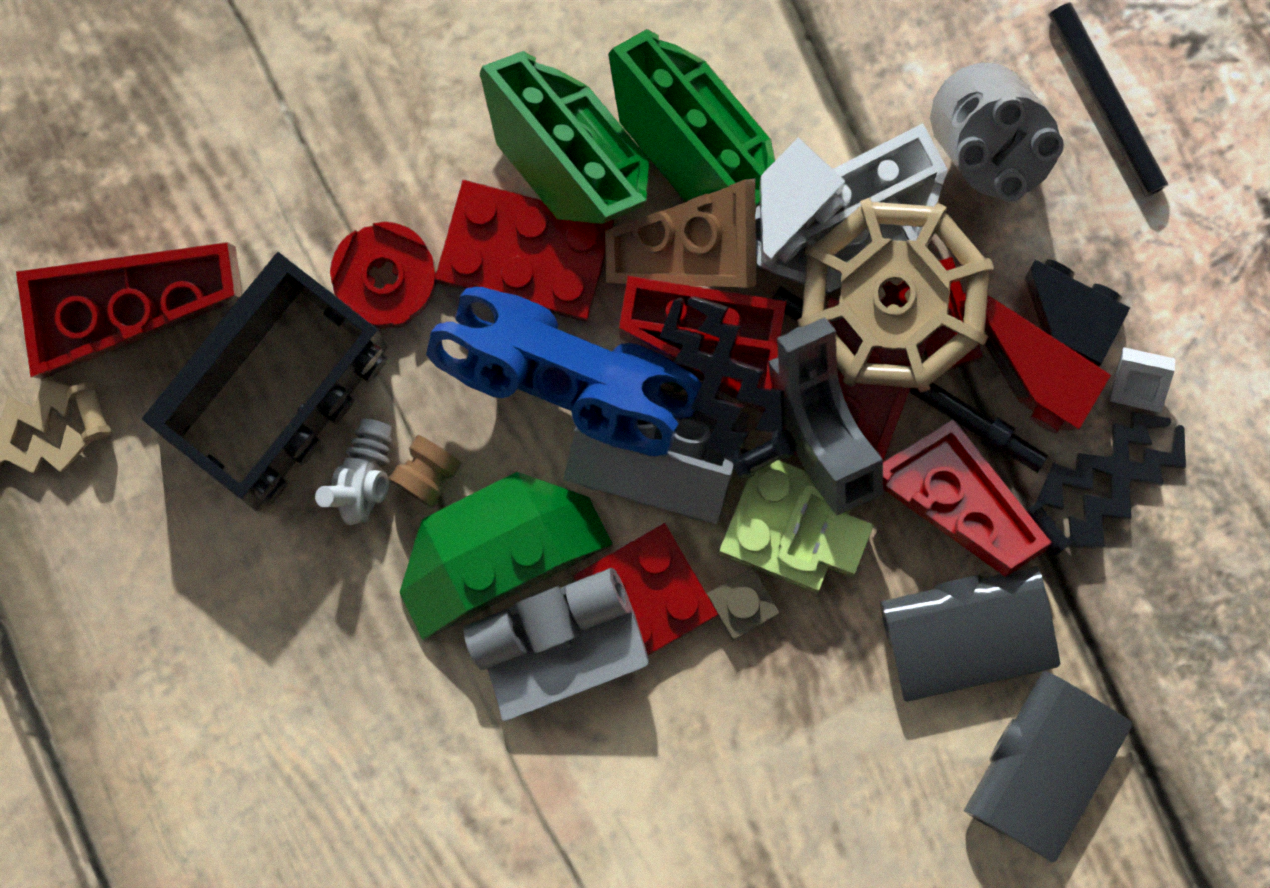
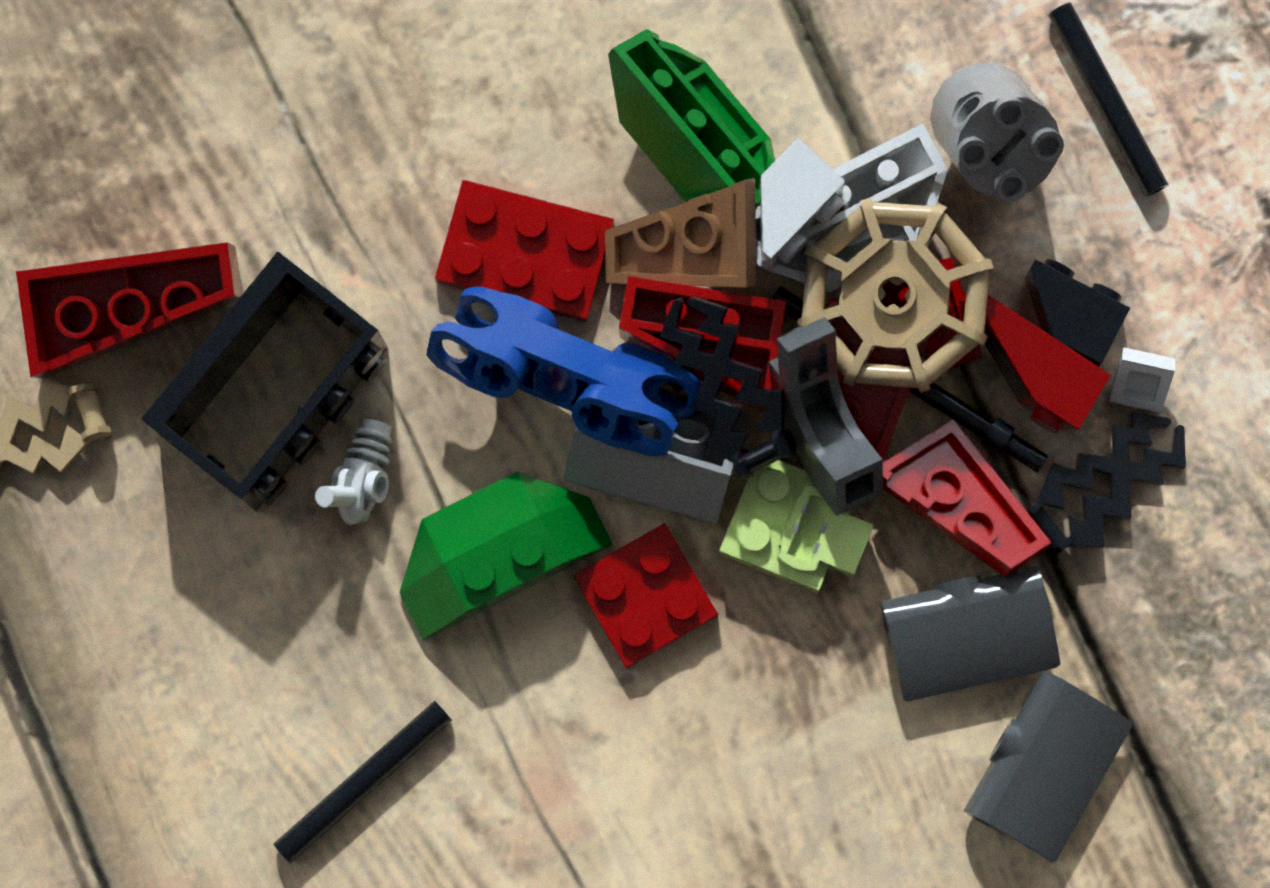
(362, 782): none -> black piece
(412, 266): red plate -> none
(423, 473): medium nougat wheel -> none
(558, 643): light grey panel -> none
(563, 141): green wedge -> none
(743, 604): dark tan plate -> none

